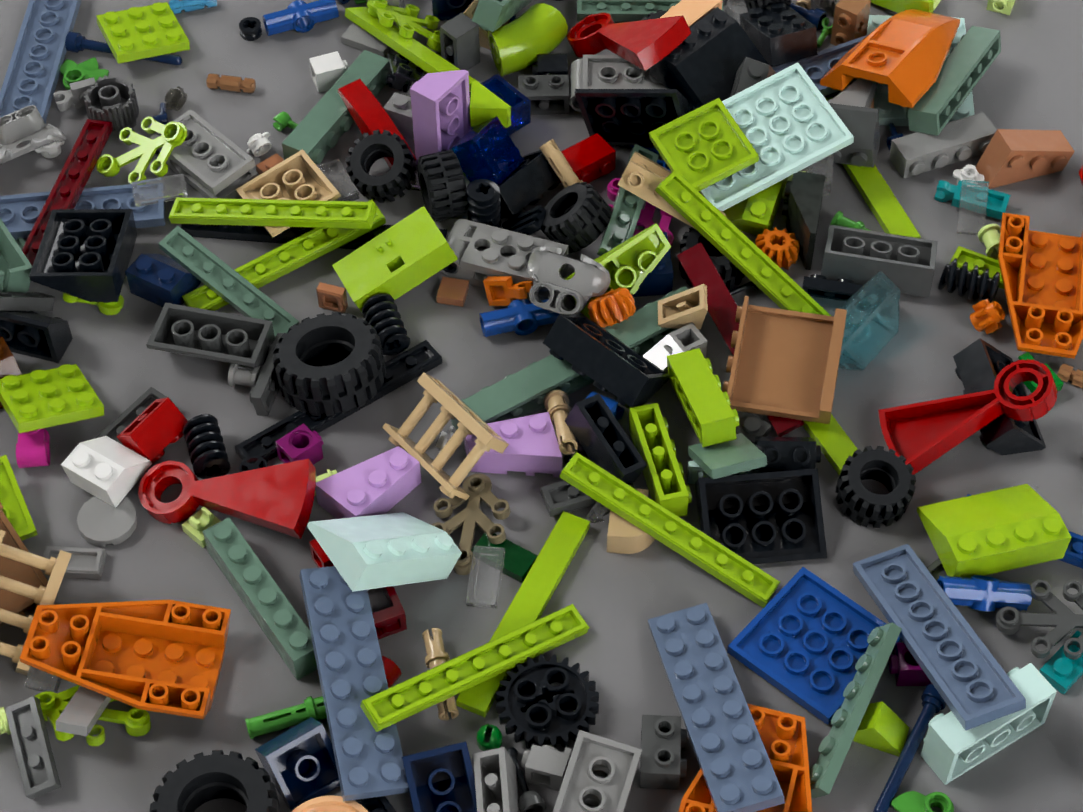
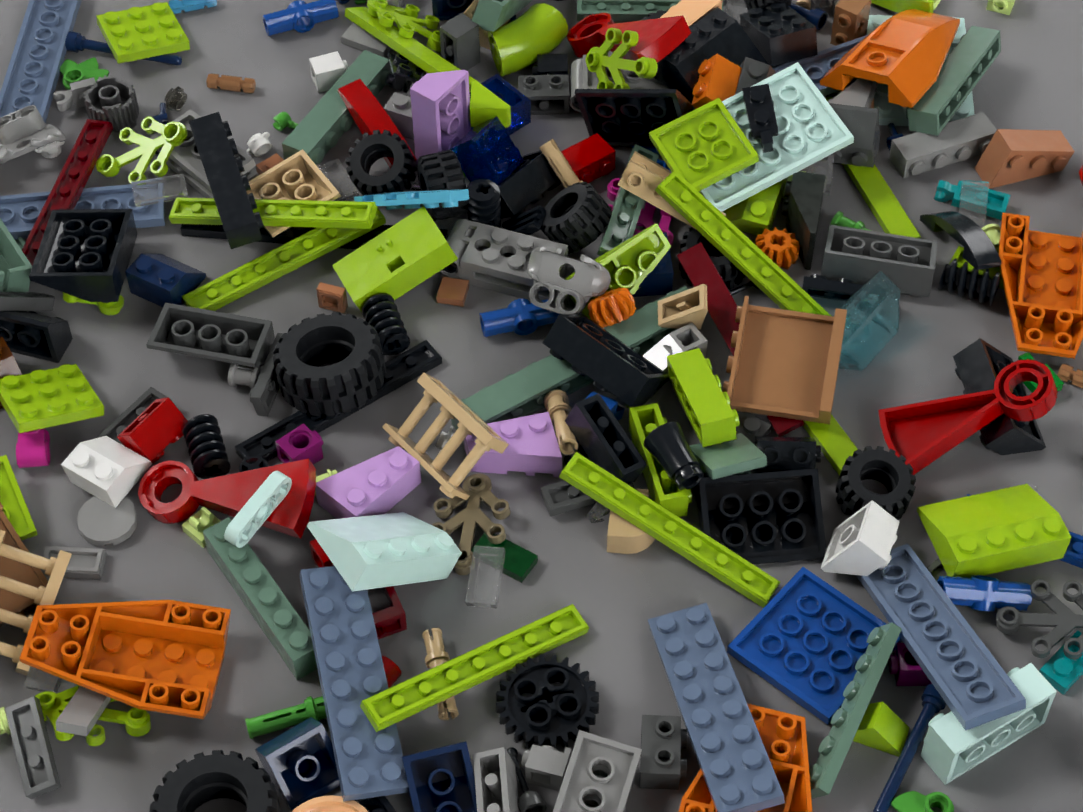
(224, 280): sand green plate -> none
(225, 180): none -> black brick
(250, 28): black bush -> none
(258, 509): none -> light aqua beam
(413, 199): none -> medium azure wing
(495, 739): green hinge -> none
(502, 291): orange plate -> none
(531, 599): lime tile -> none
(598, 59): none -> lime plant
(674, 455): none -> black plant
(716, 80): none -> orange brick
(761, 115): none -> black hinge
(826, 30): bright green hand -> none
(862, 542): none -> white slope
(968, 173): white plate -> none
(977, 246): none -> black slope
(987, 316): orange gear -> none

